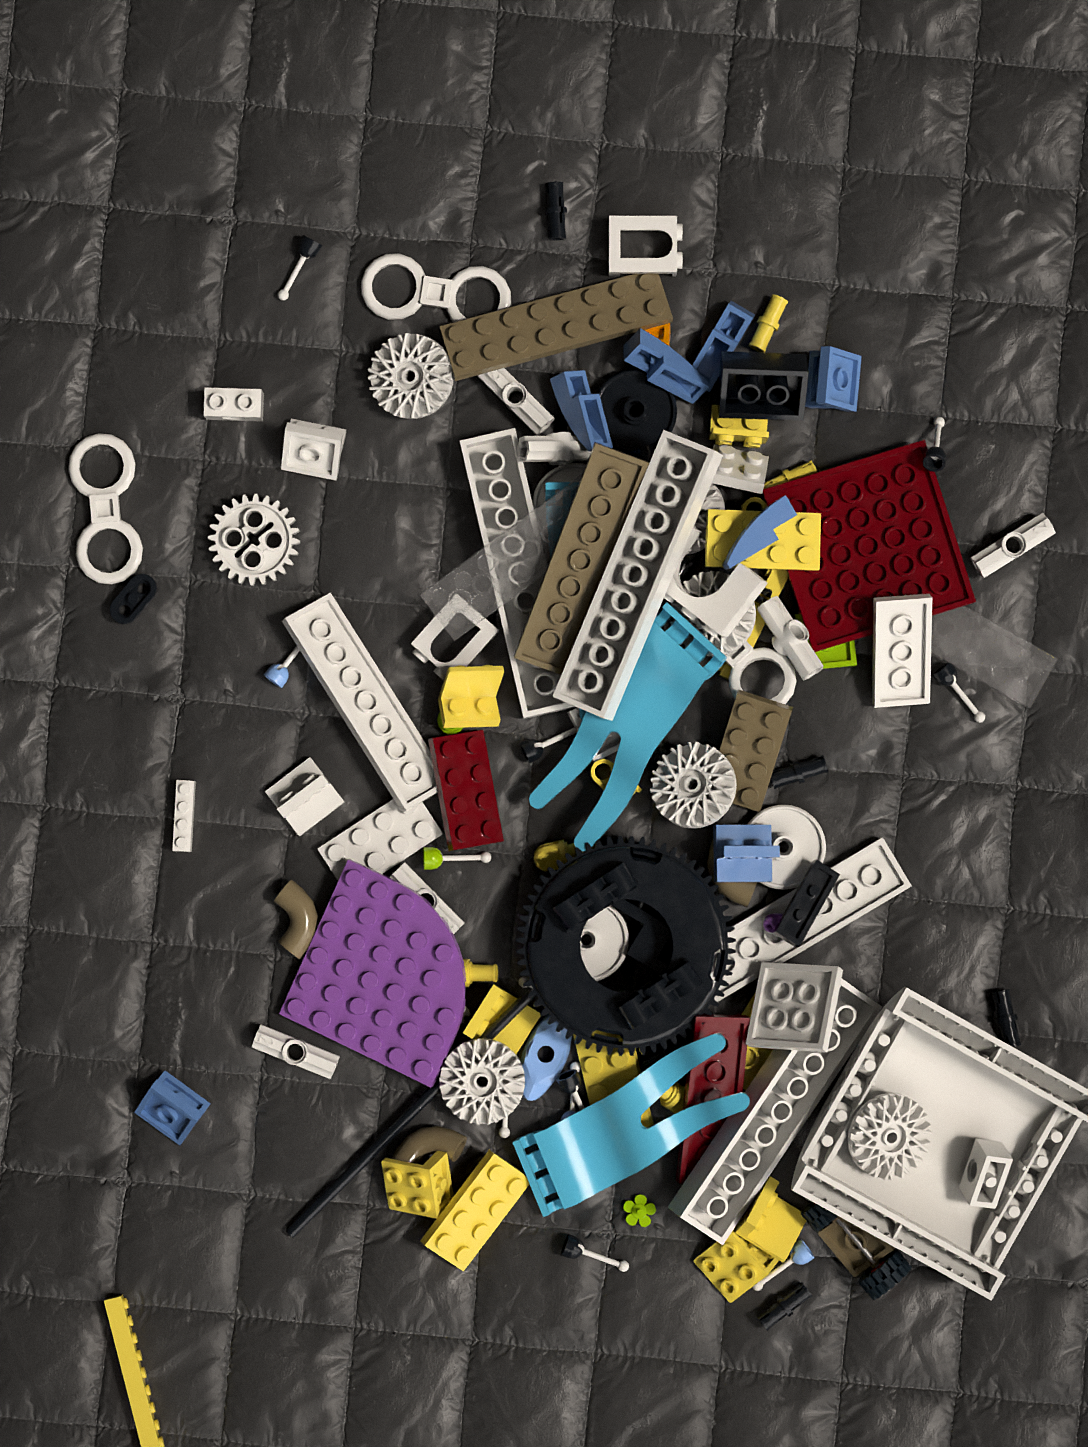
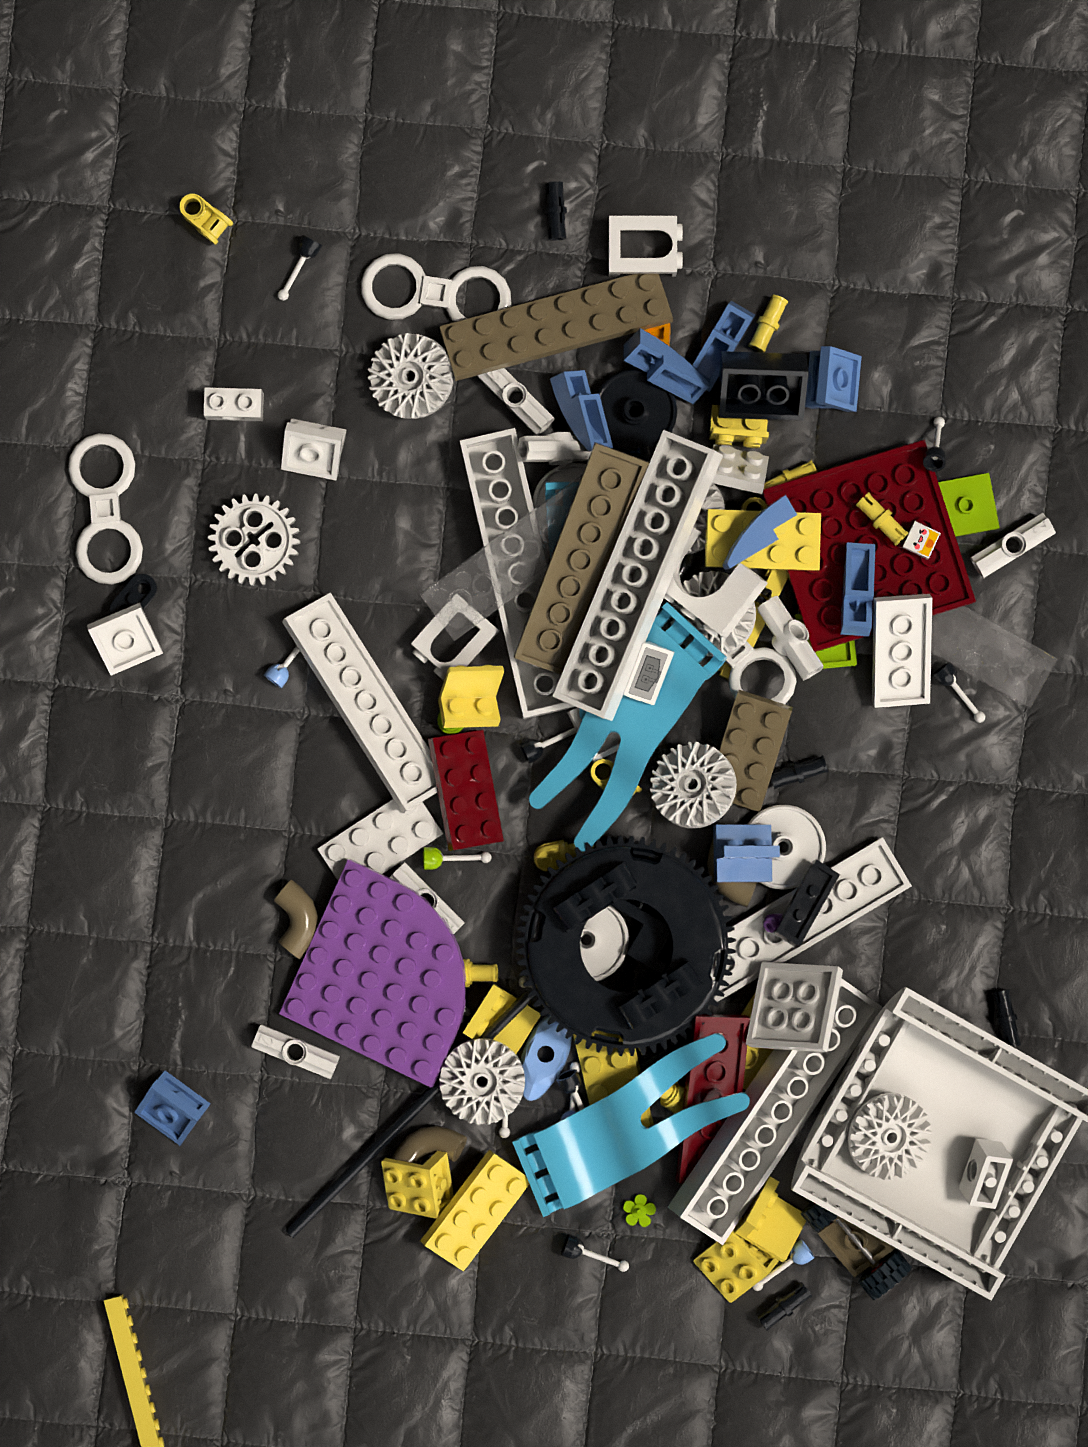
(124, 639): none -> white plate
(184, 815): white piece -> none
(206, 218): none -> light yellow piece
(304, 796): white bracket -> none
(649, 673): none -> slope
(858, 589): none -> medium blue slope
(882, 519): none -> light yellow pin
(921, 540): none -> white tile
(970, 504): none -> lime plate

